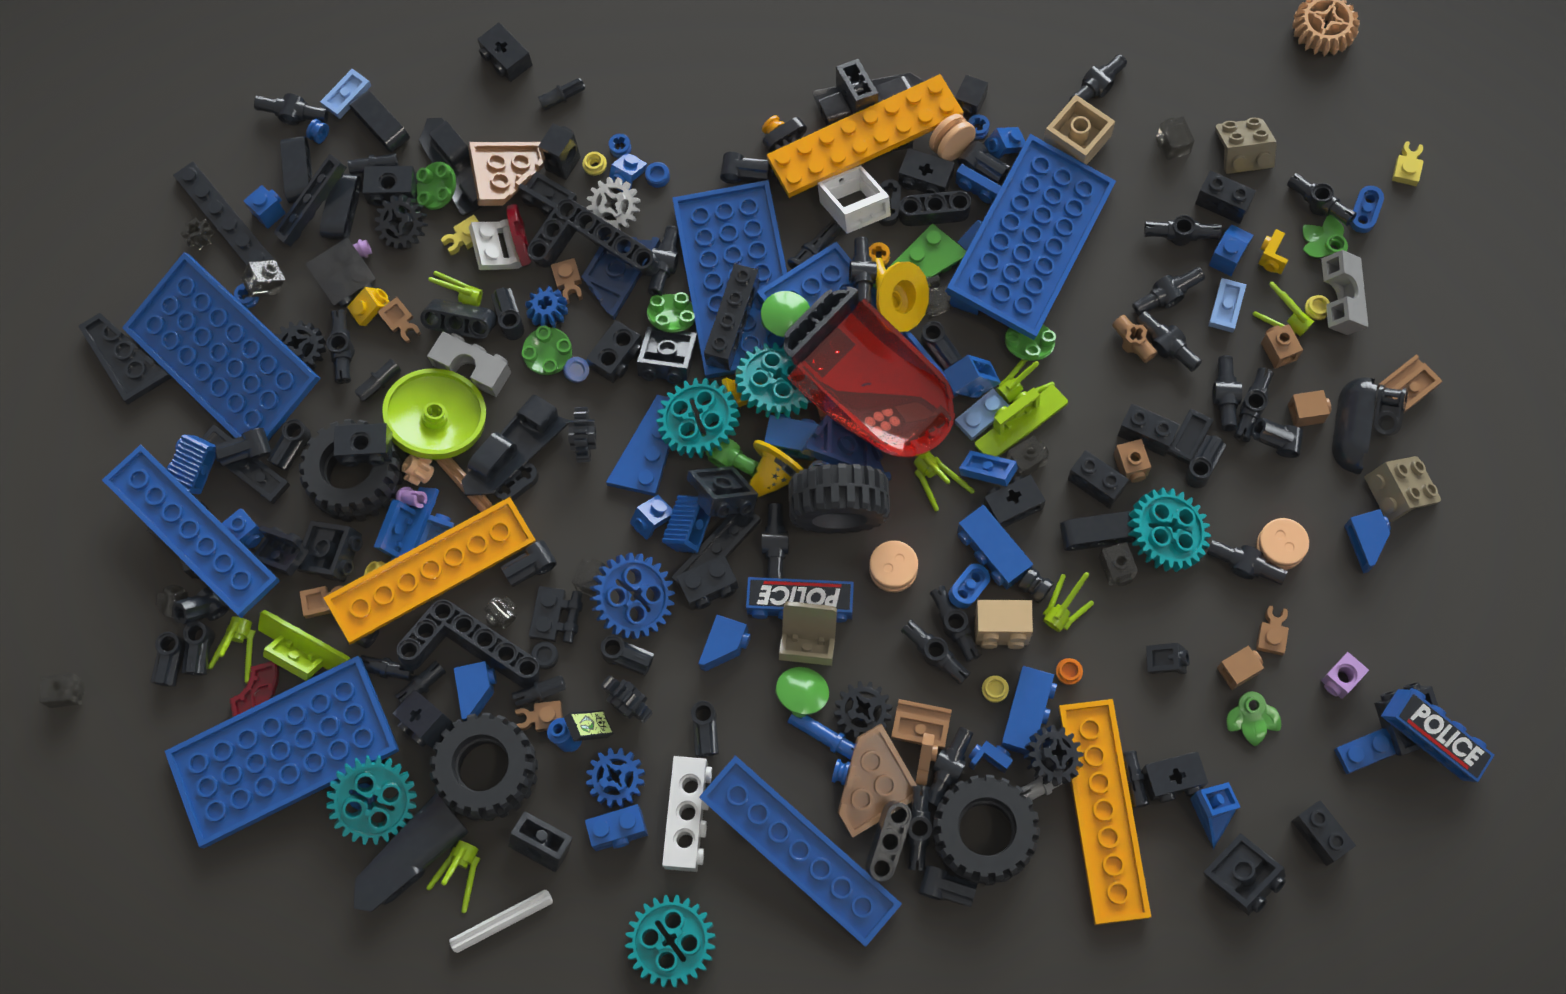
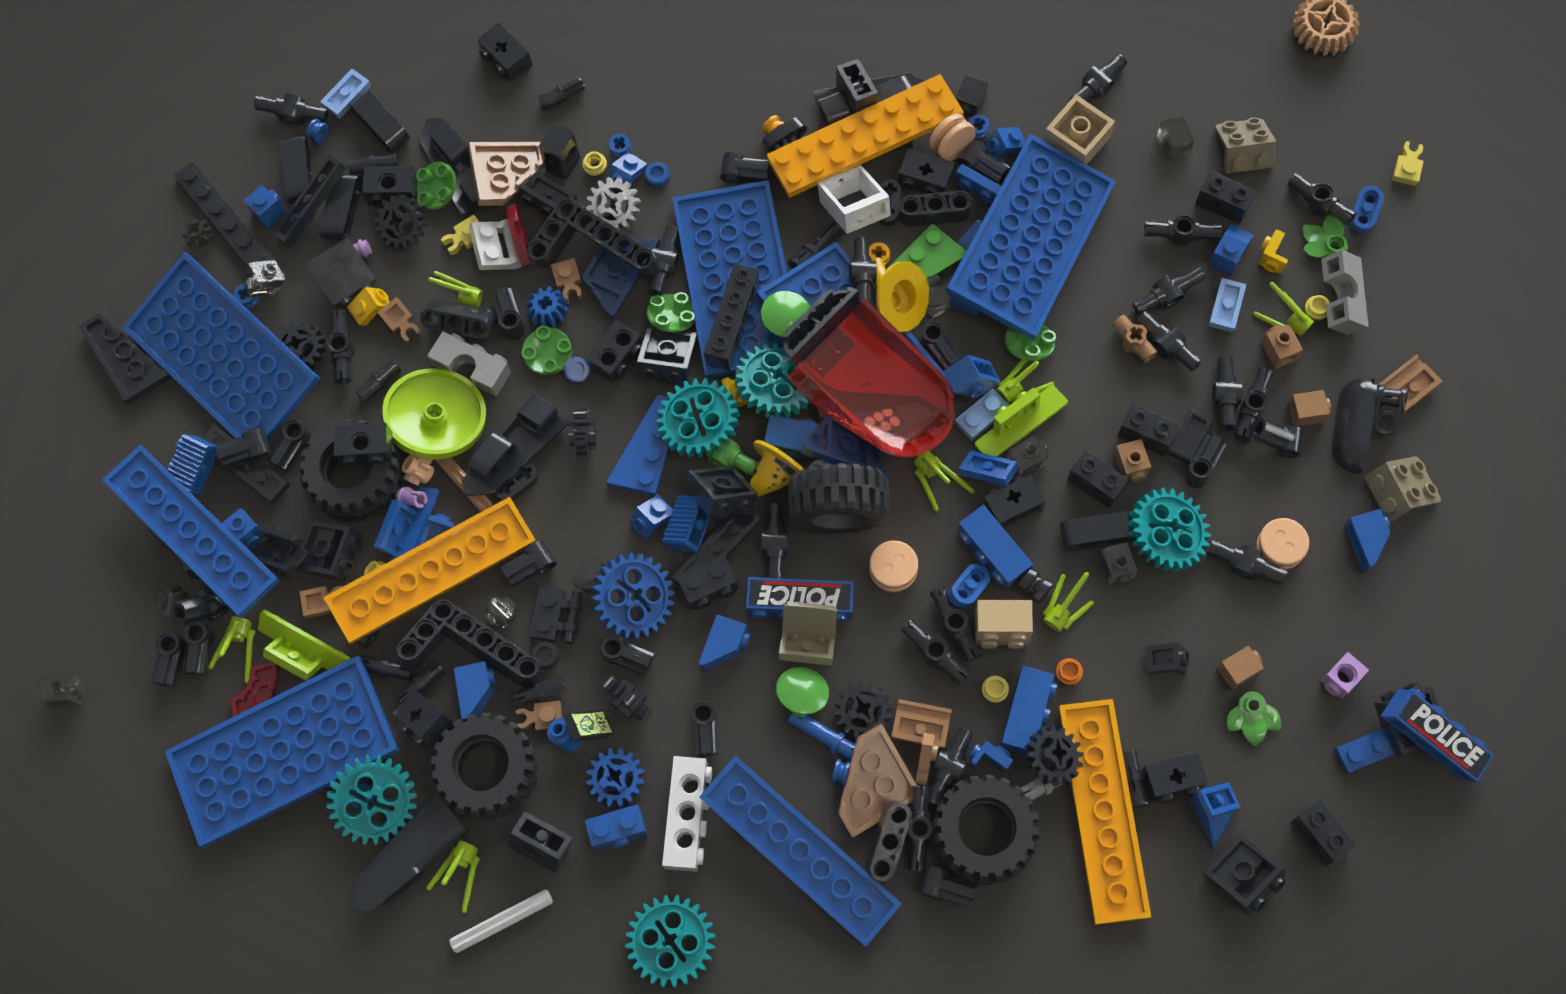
(1273, 636): medium nougat plate -> none

